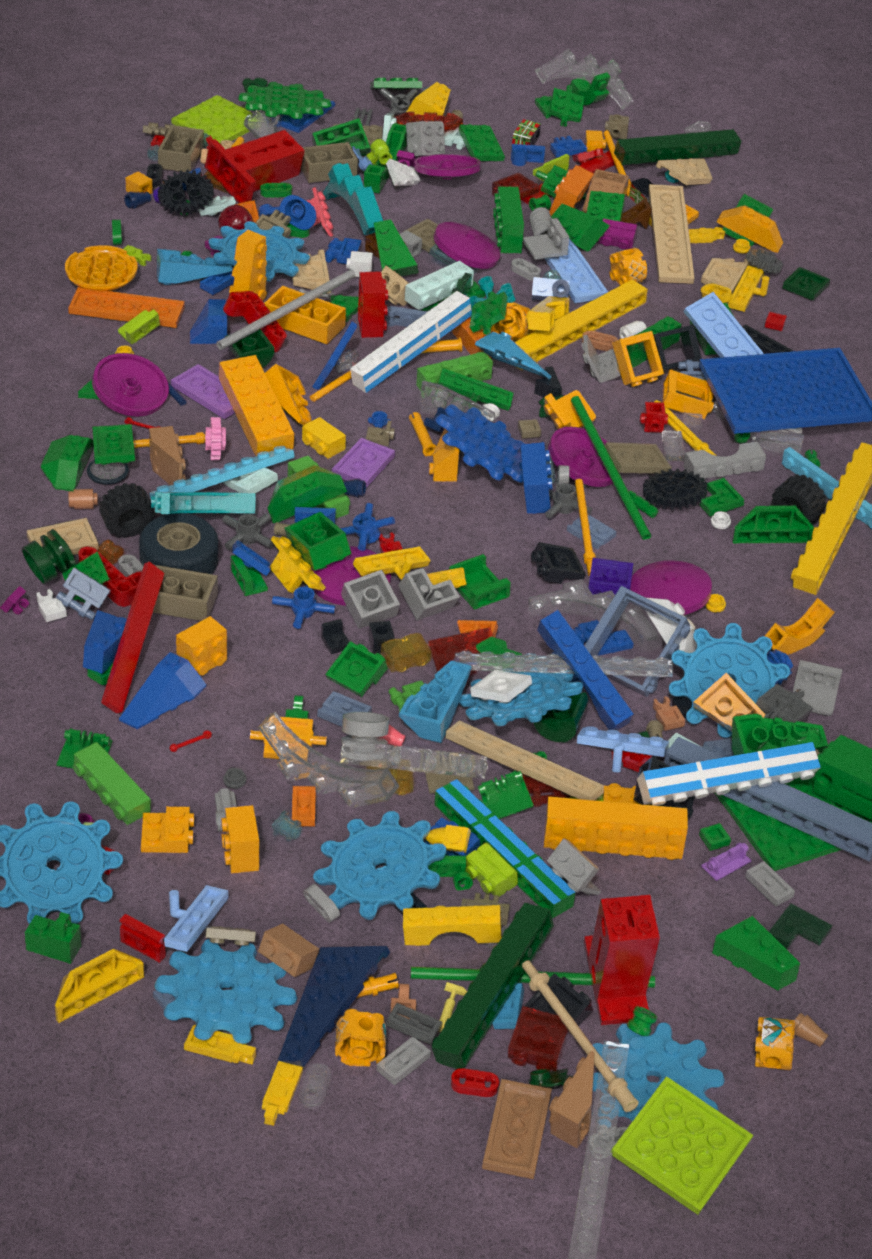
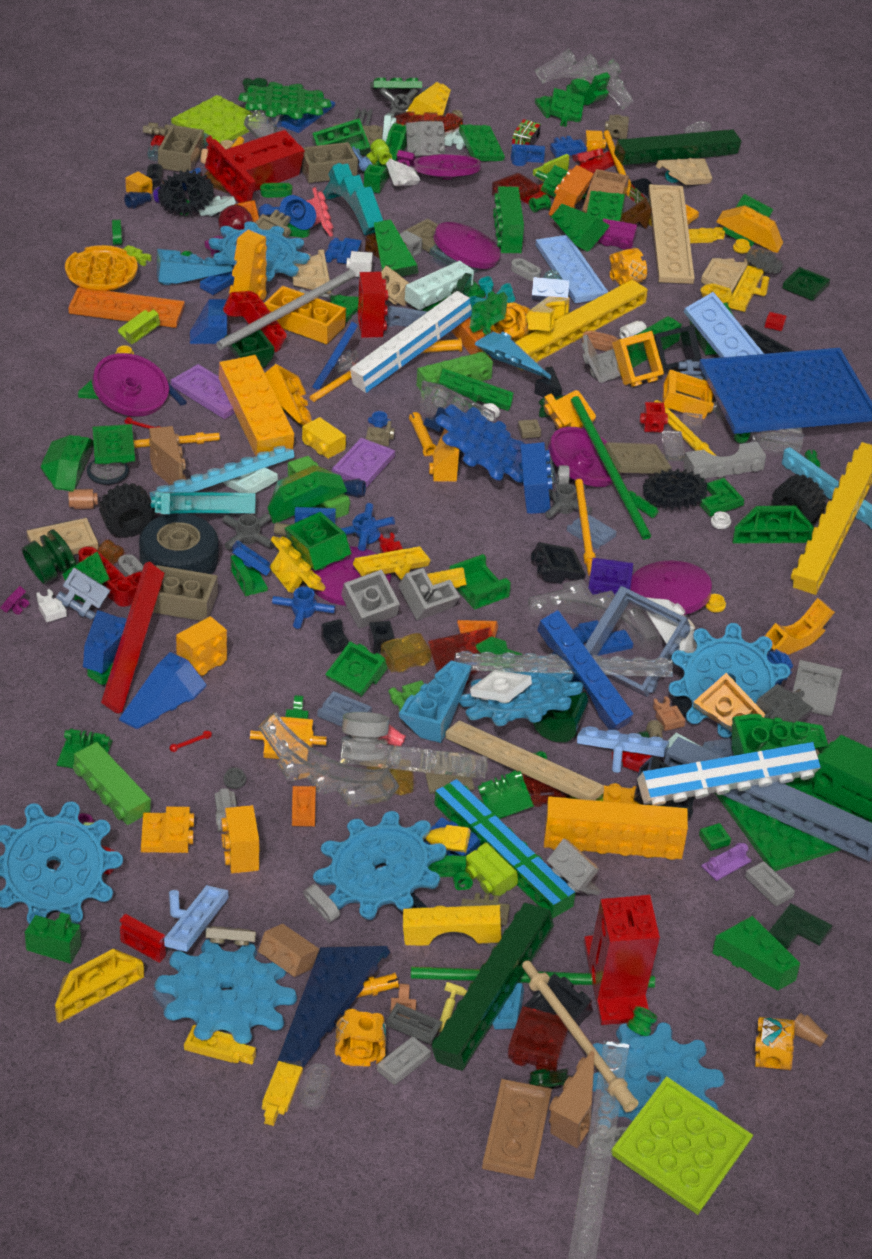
(215, 438): bright pink gear -> none
(287, 827): clear light blue brick -> none
(474, 1082): red beam -> none
(540, 221): light grey piece -> none
(549, 245): light grey bracket -> none
(556, 292): plate -> none

